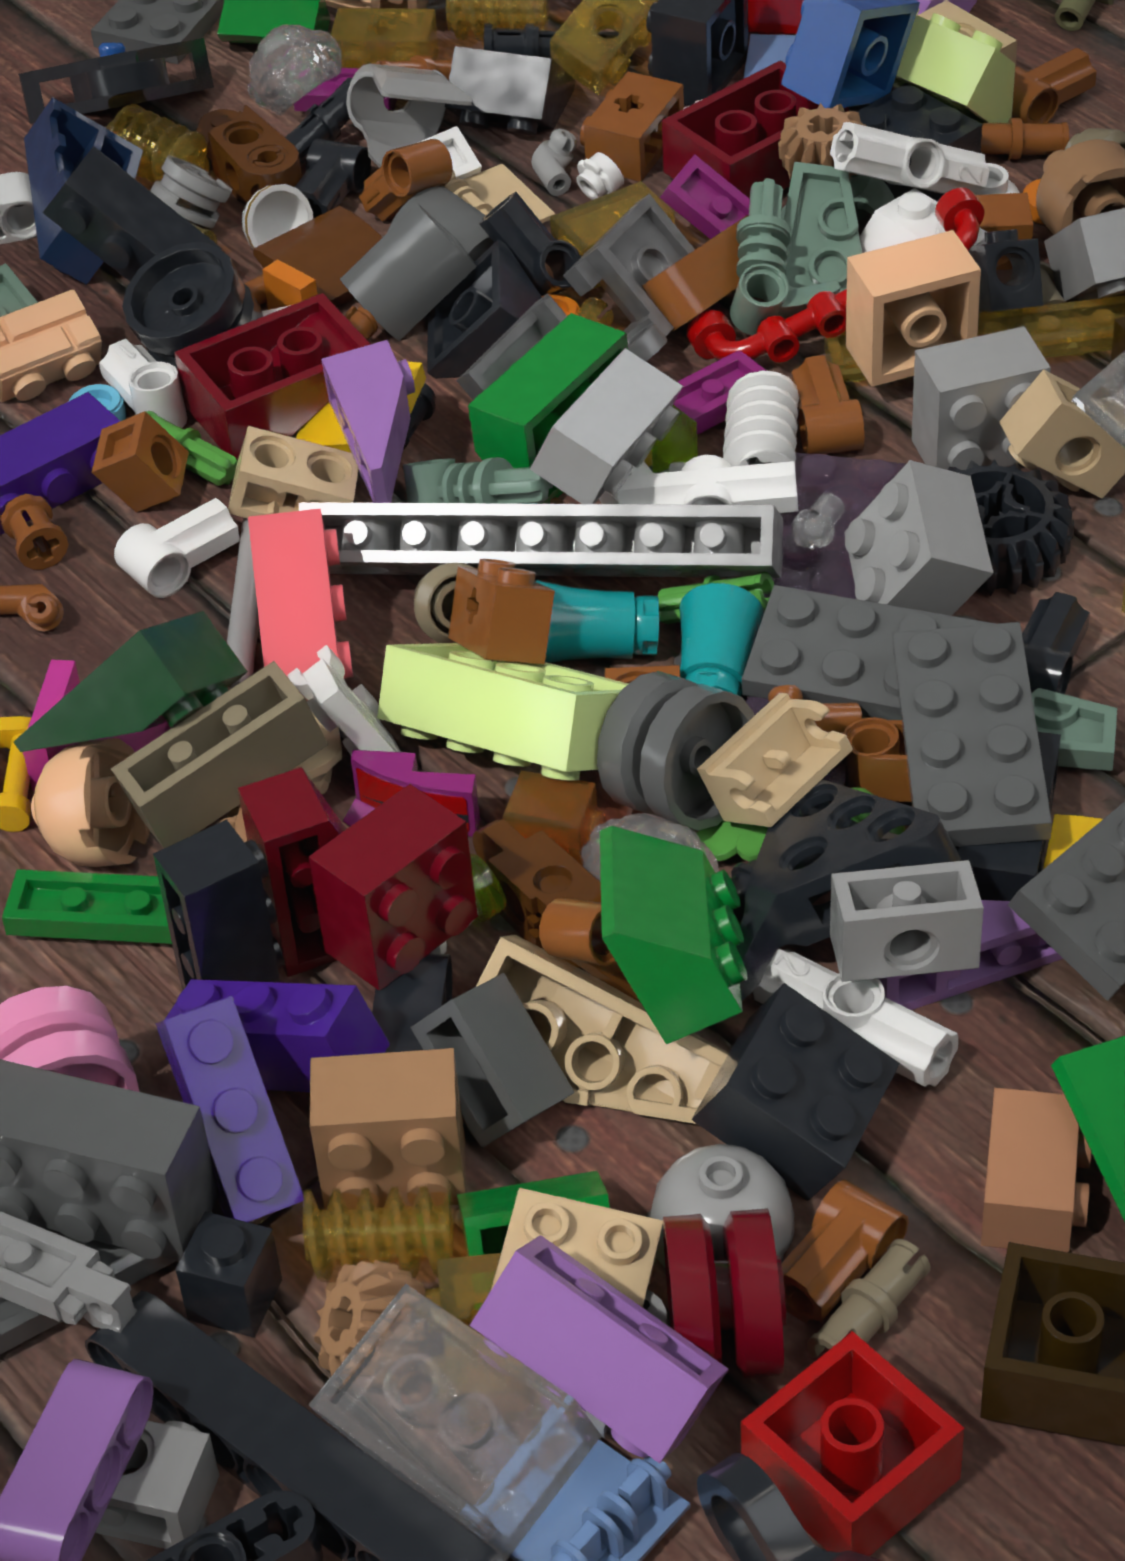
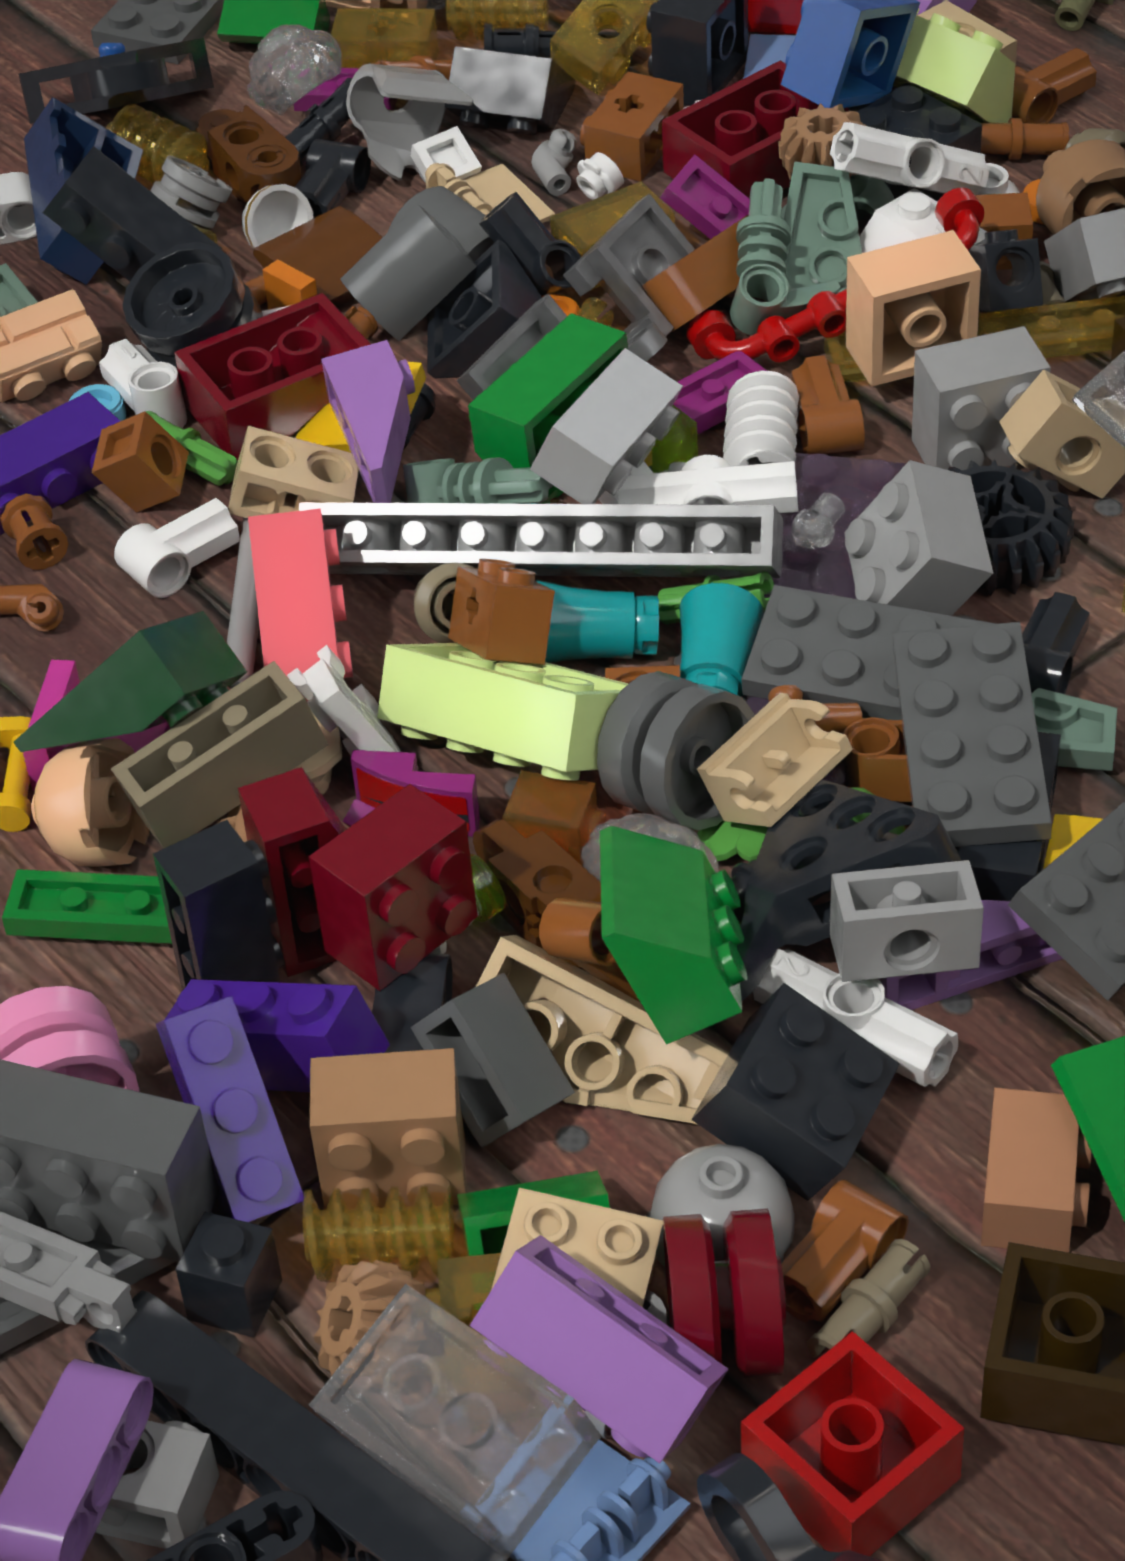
(405, 174): dark orange piece -> none

